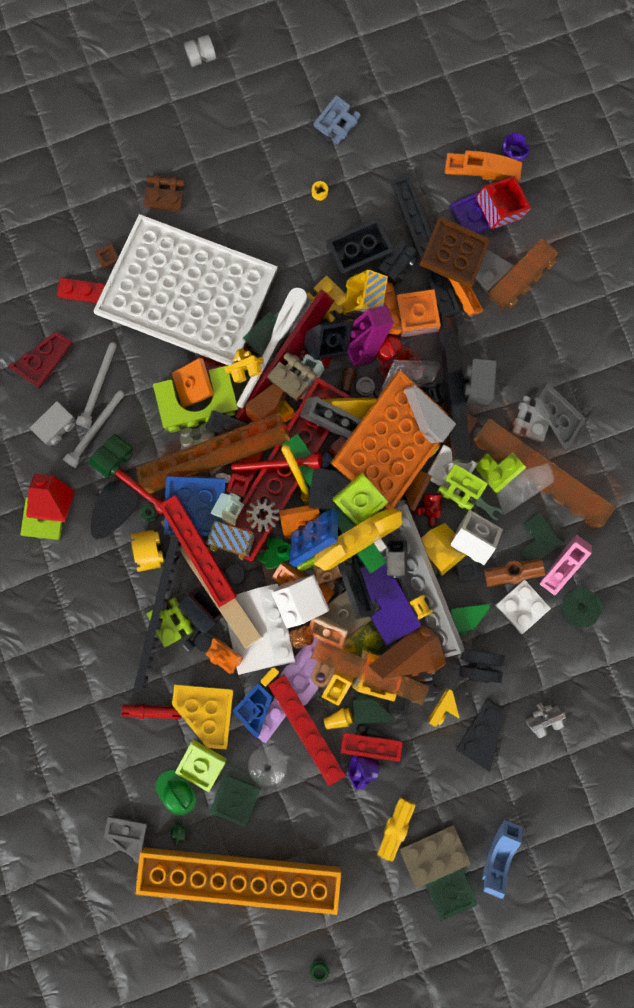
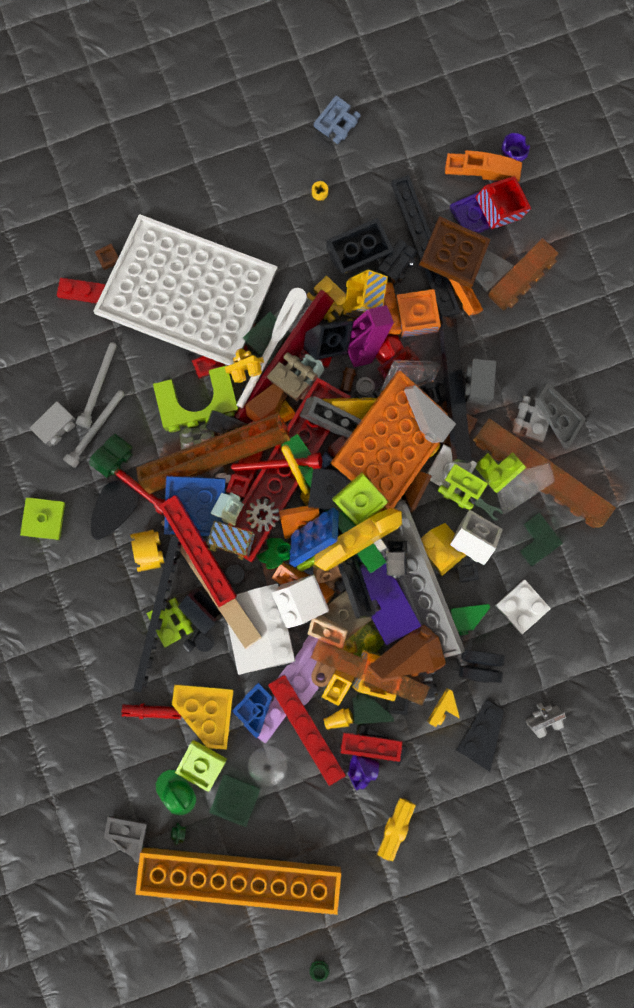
(42, 360): dark red wing -> none
(48, 498): red slope -> none
(145, 516): dark green plate -> none
(161, 198): reddish brown plate -> none
(192, 383): orange plate -> none
(200, 50): light grey wheel -> none
(224, 656): orange hips -> none
(269, 676): yellow tile -> none
(301, 637): clear orange wheel -> none
(415, 603): yellow bush -> none
(431, 507): red piece -> none
(435, 857): dark tan plate -> none
(451, 894): clear green plate -> none
(499, 858): medium blue arch -> none
(526, 570): dark orange piece -> none
(566, 564): bright pink slope -> none
(590, 615): clear green plate -> none

